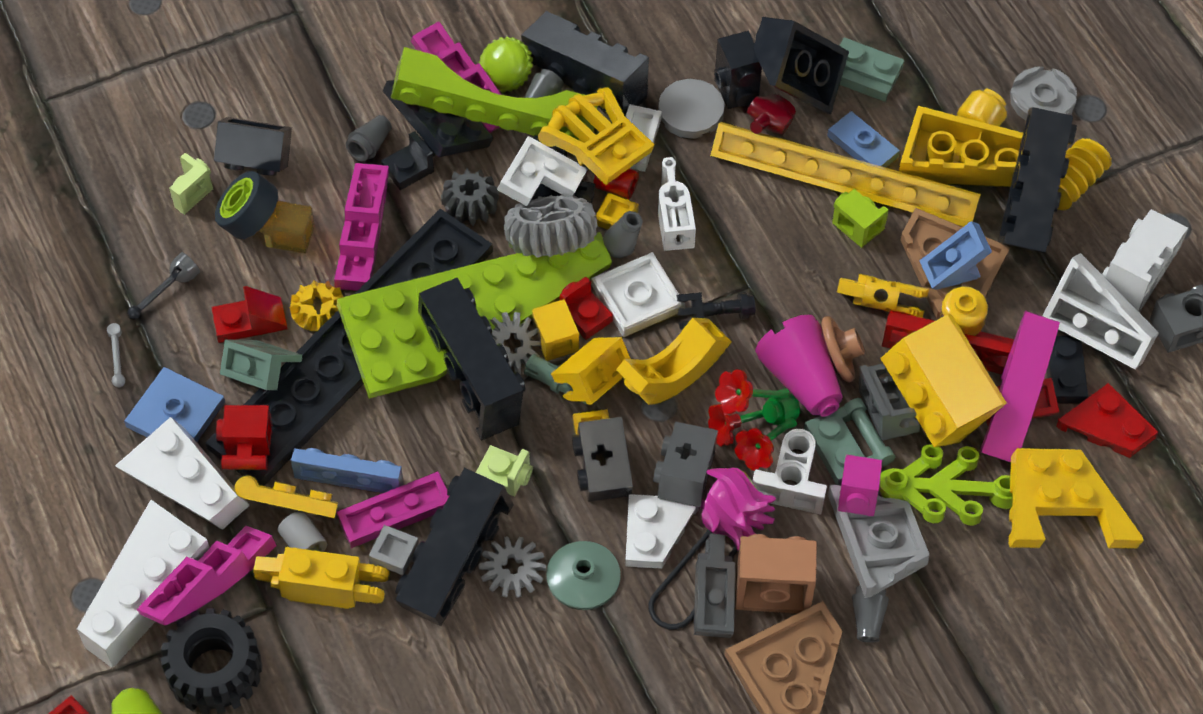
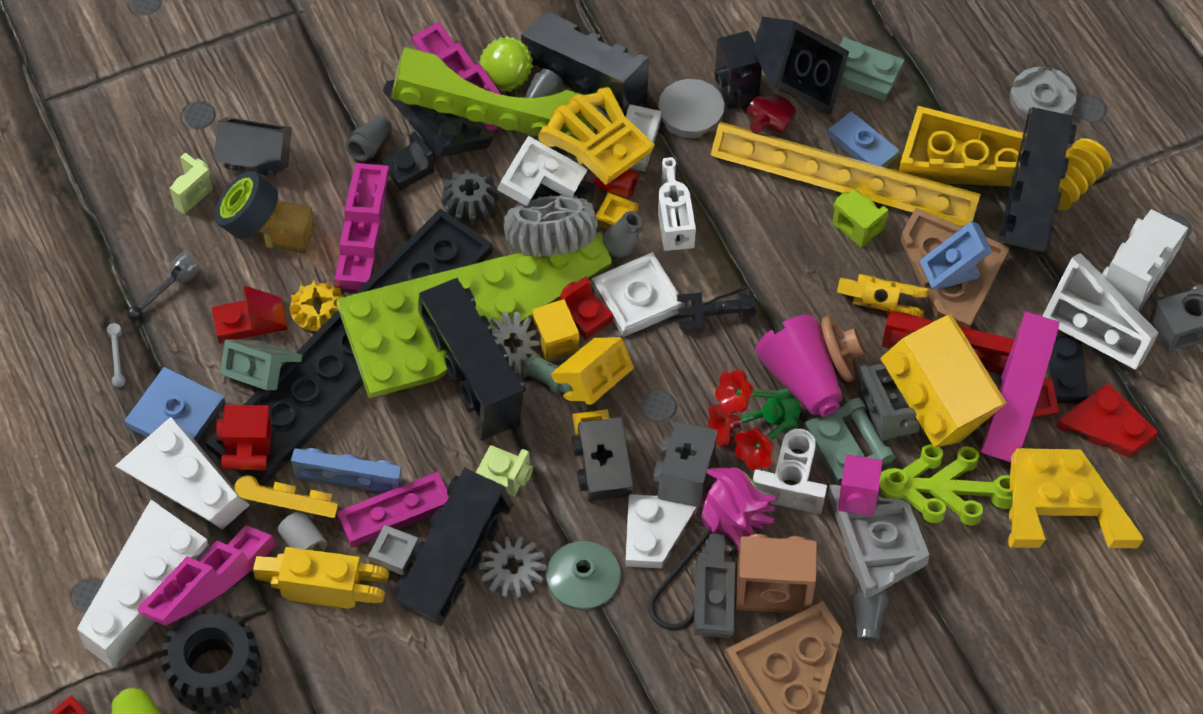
(678, 364): yellow arch -> none
(967, 308): yellow head -> none
(984, 107): yellow head -> none

